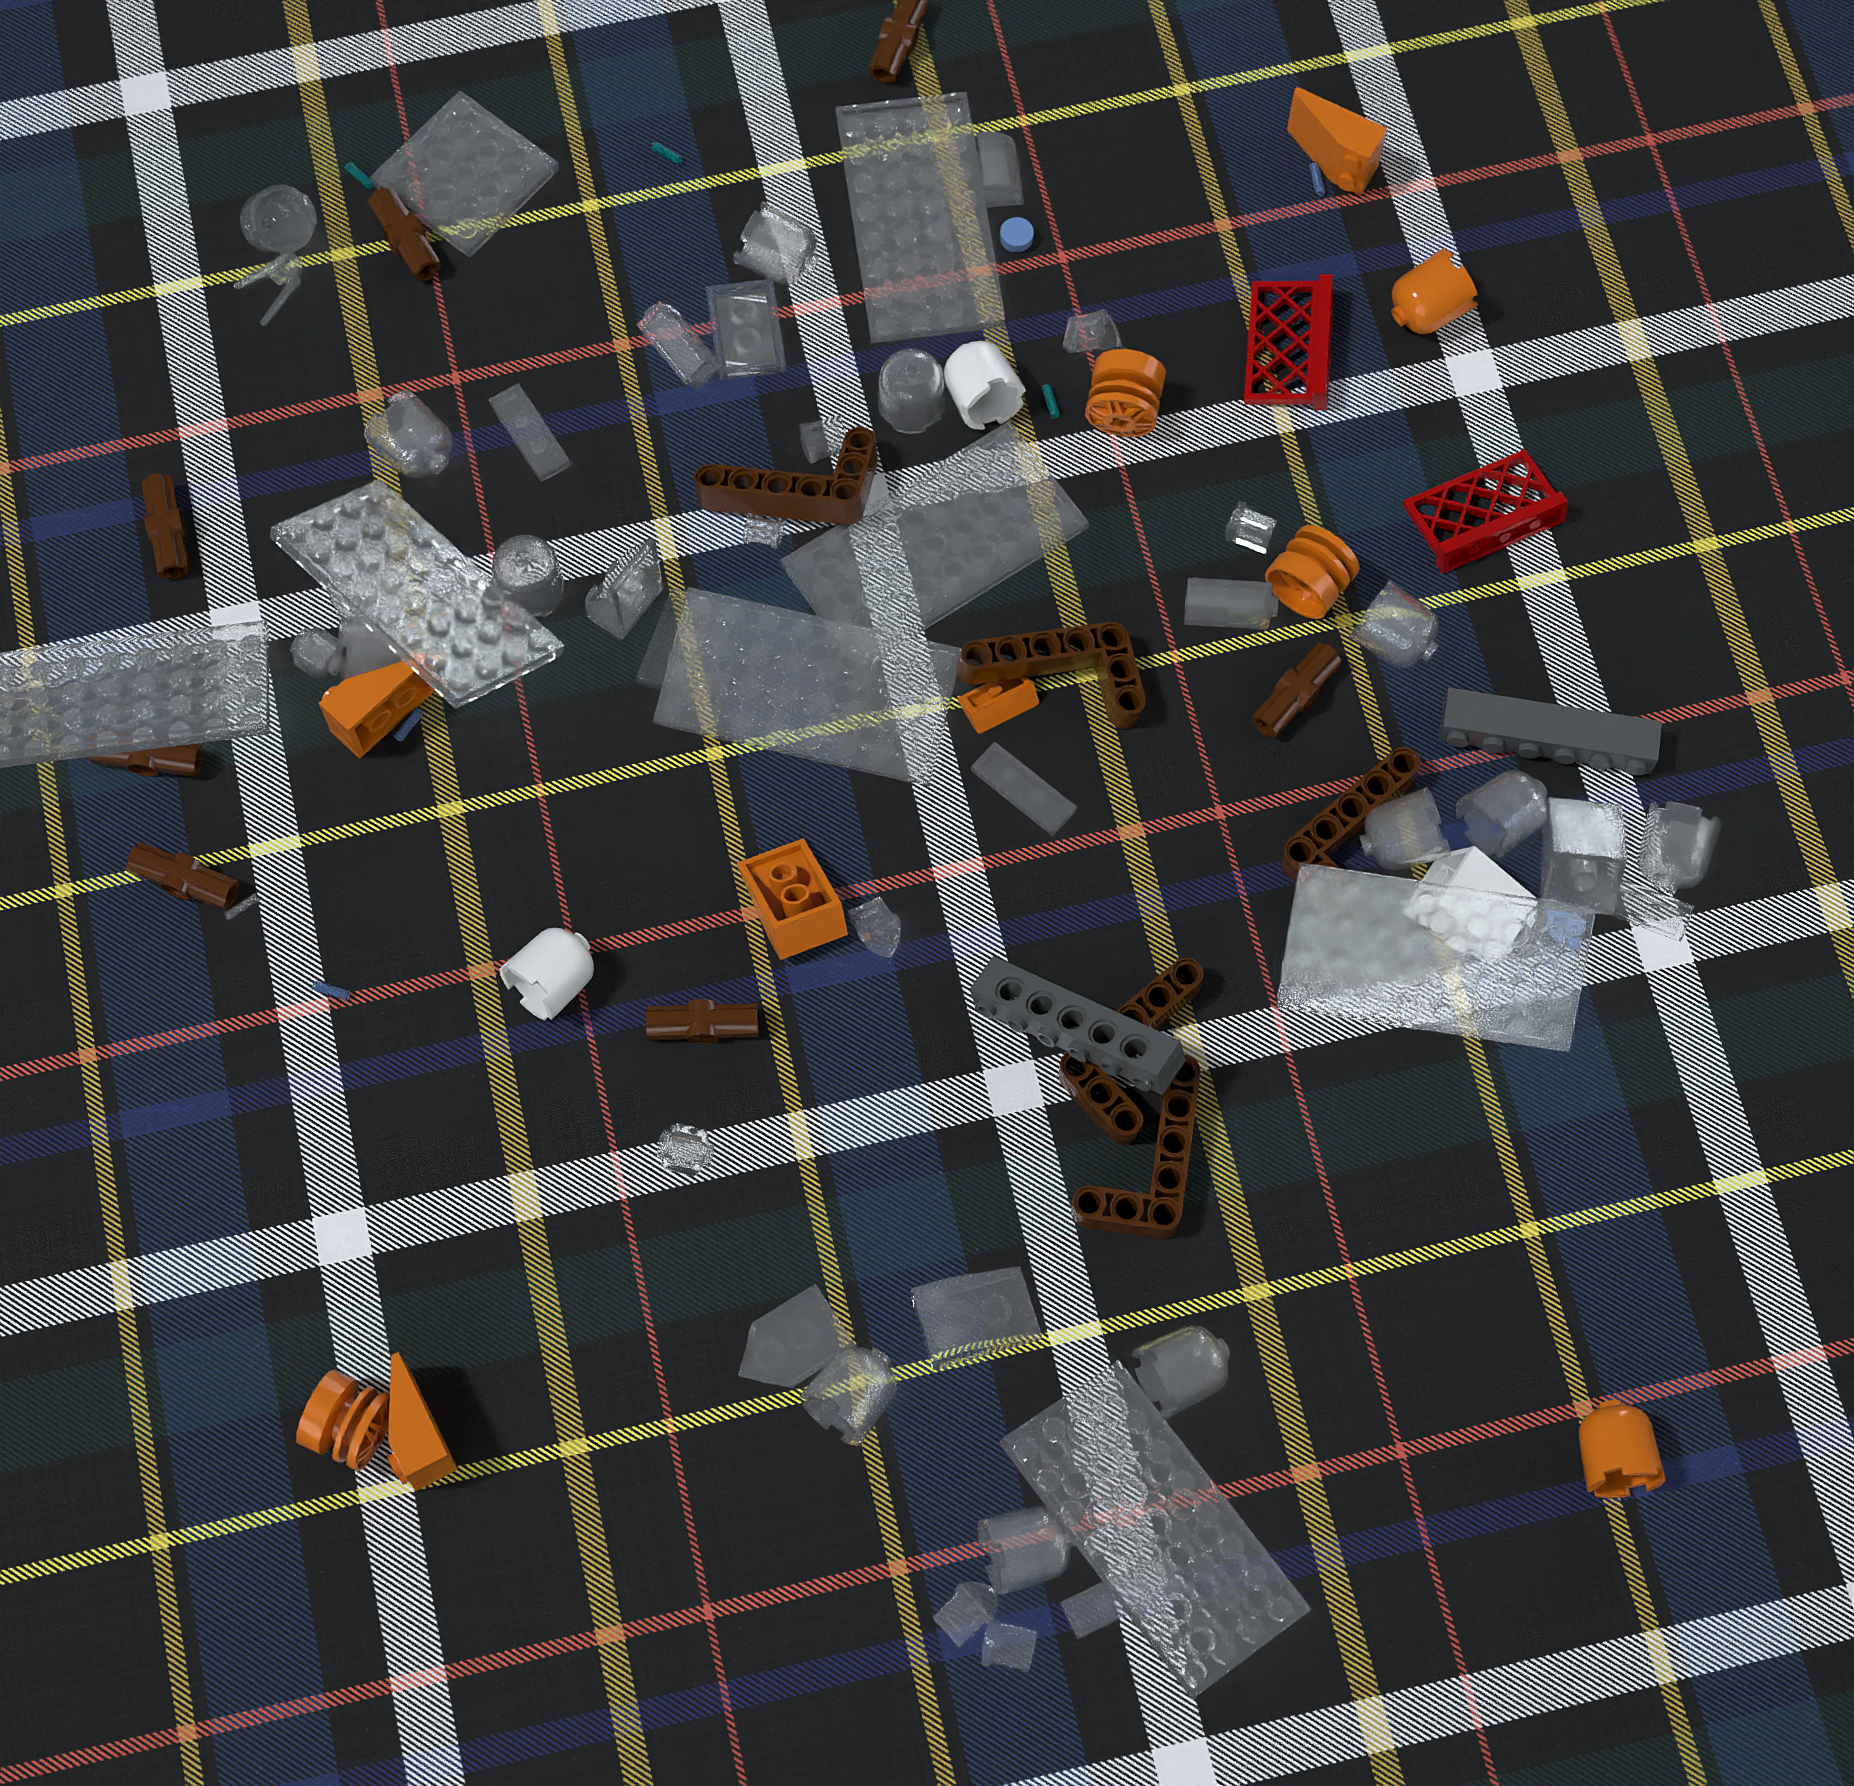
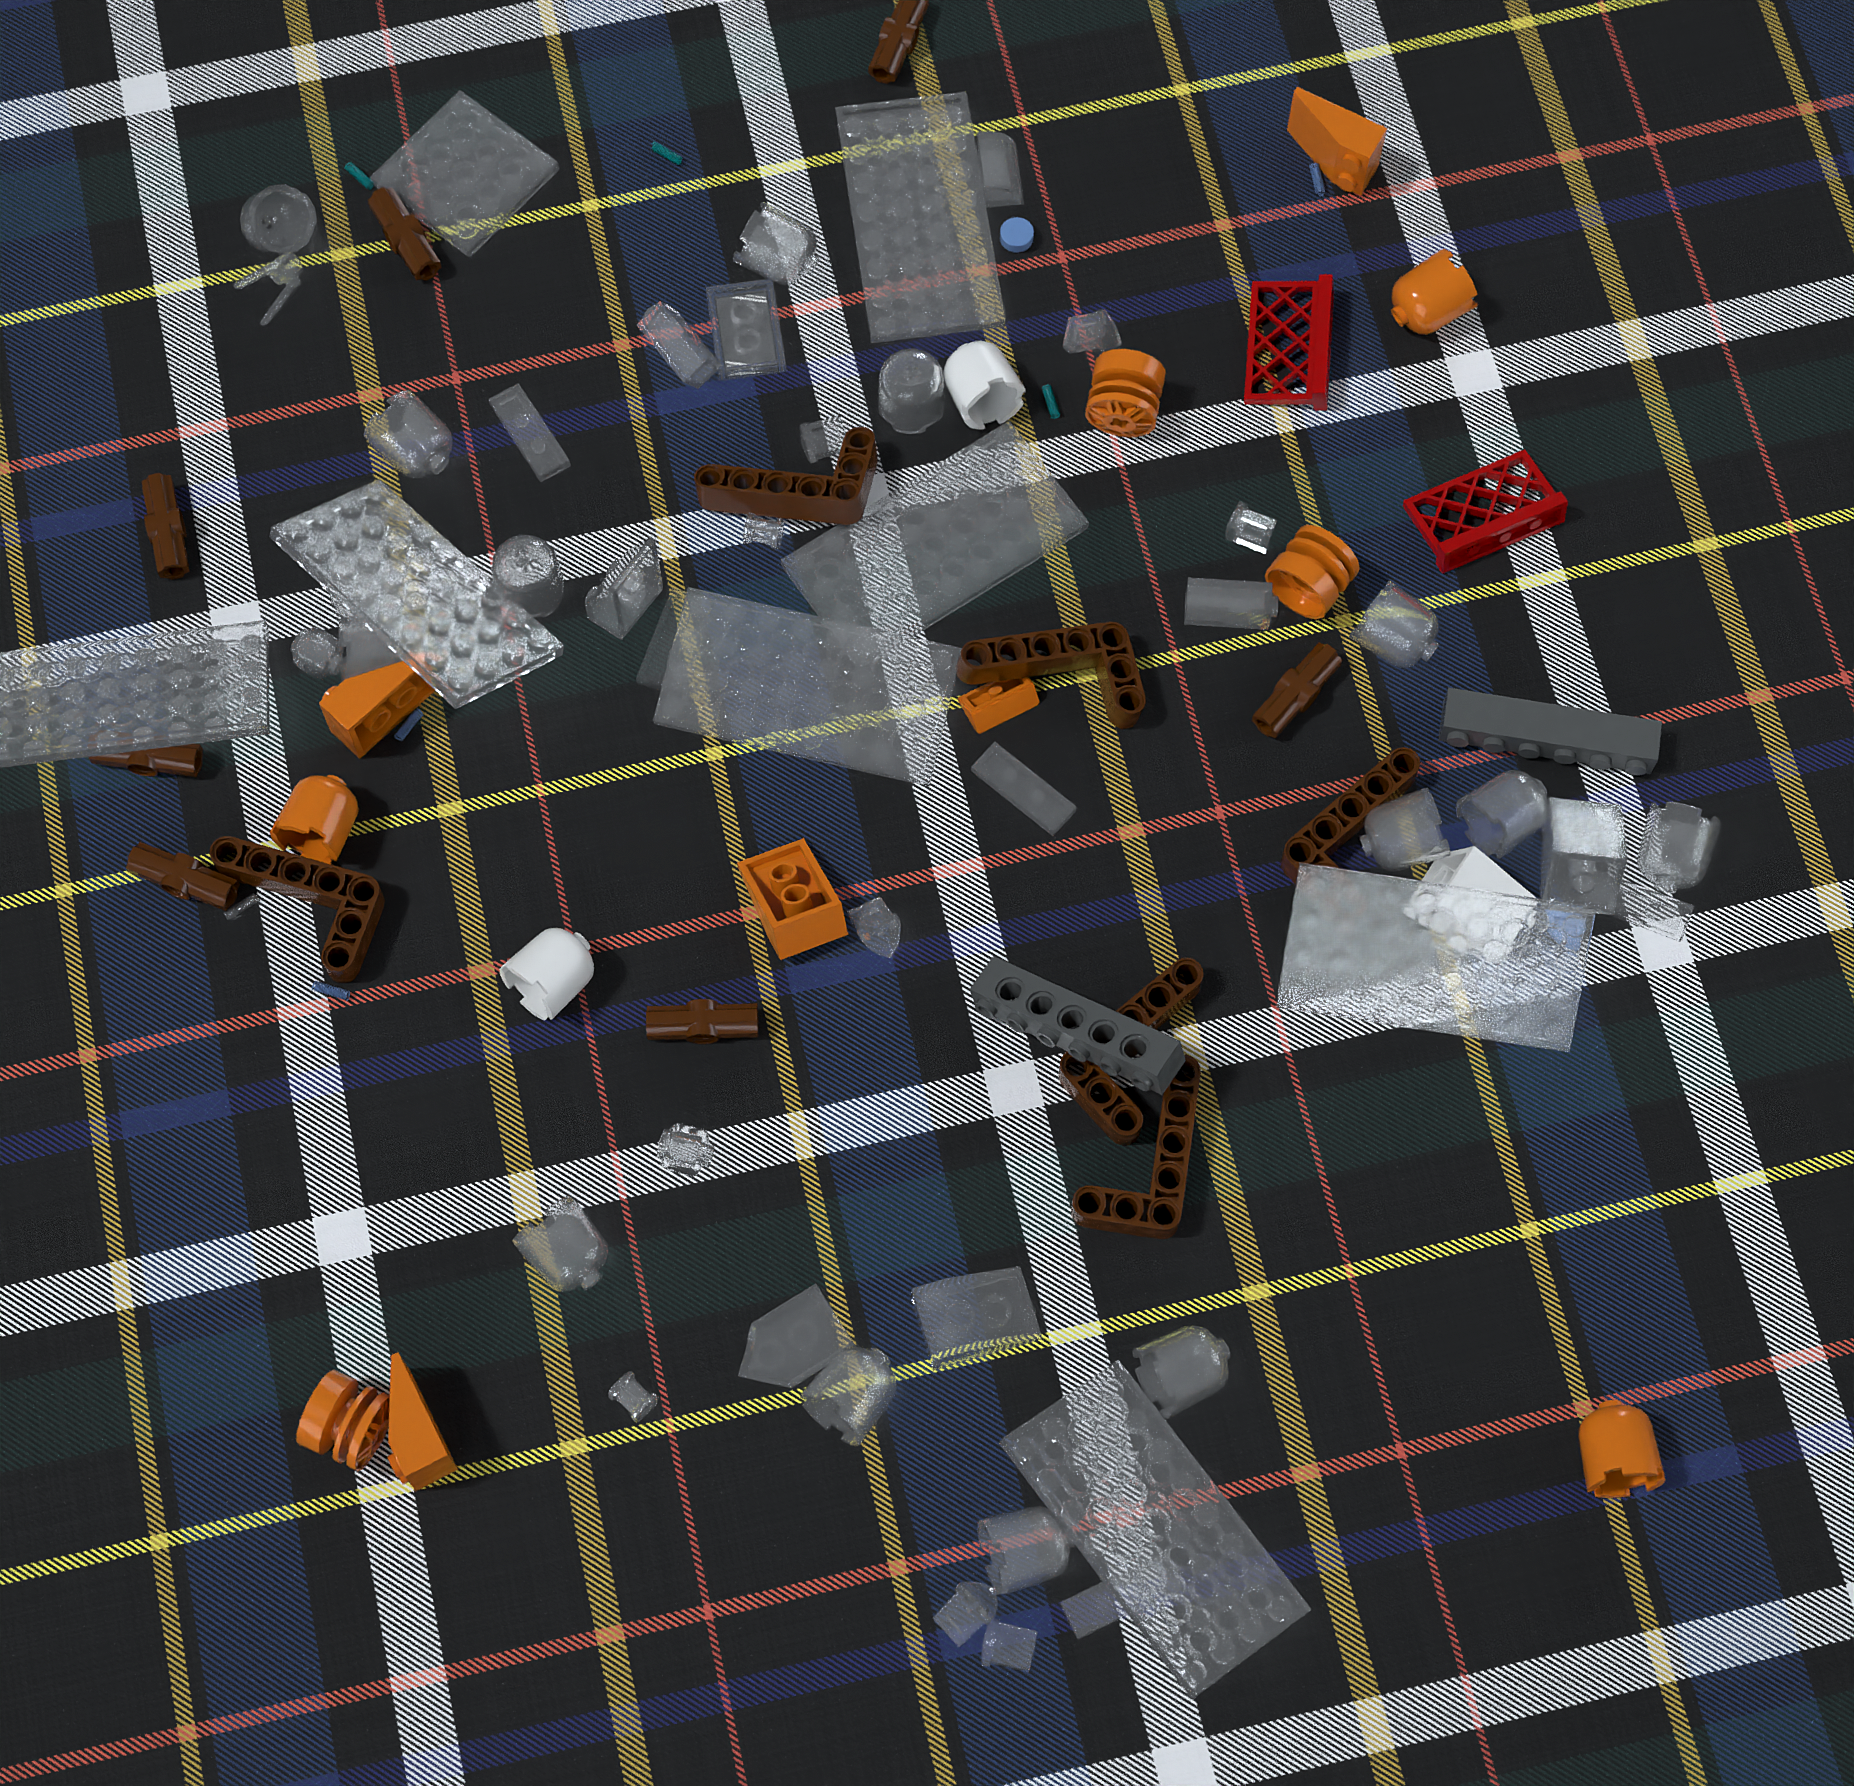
(311, 889): none -> reddish brown beam
(316, 818): none -> orange cylinder
(564, 1247): none -> clear cylinder
(633, 1396): none -> clear bush

